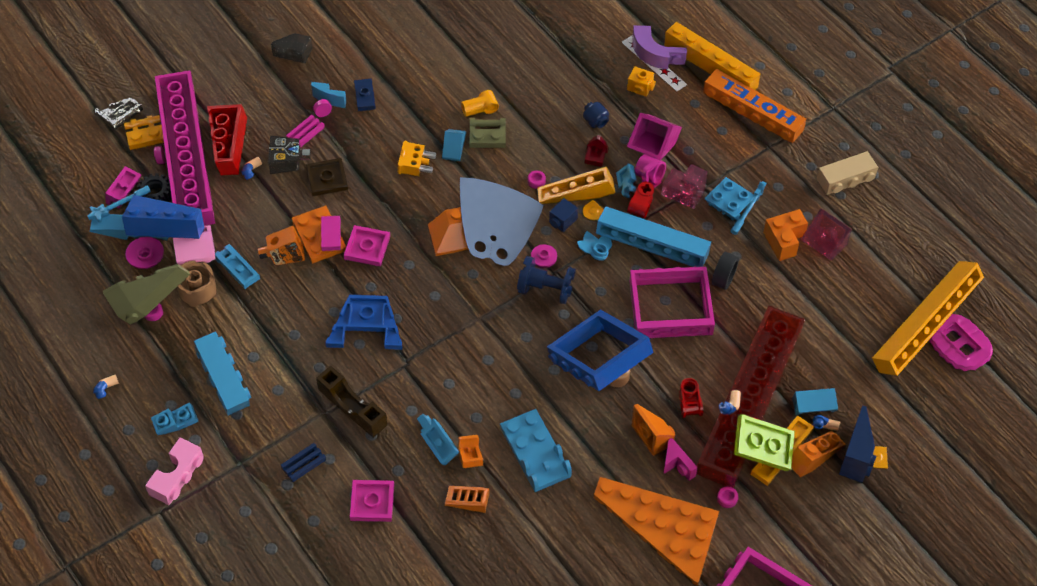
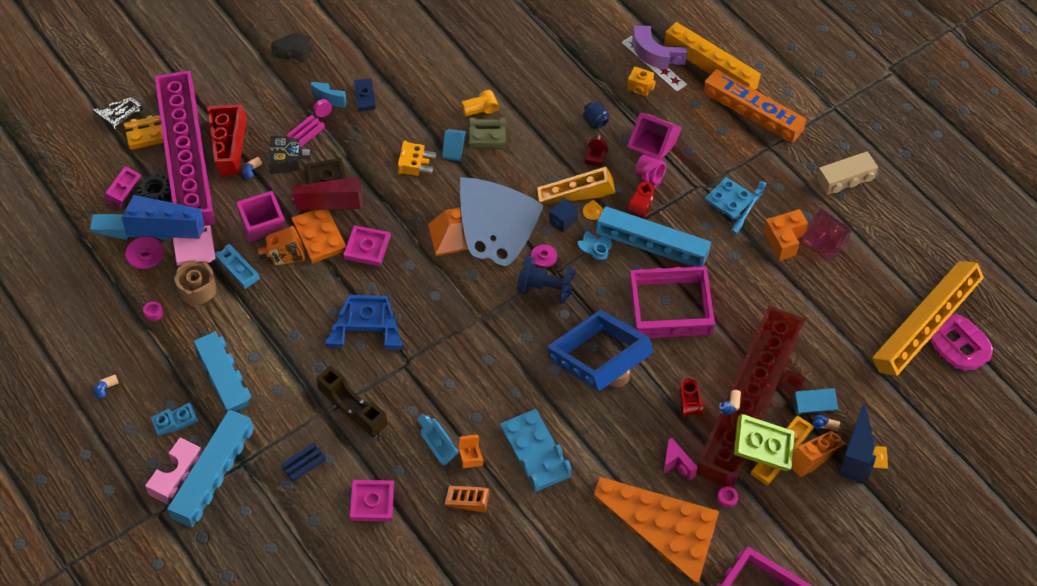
(101, 211): dark azure piece -> none
(139, 297): olive wedge -> none
(159, 155): dark pink tile -> none
(210, 468): none -> dark azure brick
(260, 216): none -> dark pink slope
(328, 195): none -> dark red slope
(330, 233): dark pink tile -> none
(536, 179): dark pink tile -> none
(626, 178): dark azure plate -> none
(651, 429): orange slope -> none
(685, 187): clear pink brick -> none
(725, 270): black tyre -> none
(793, 382): none -> clear red slope

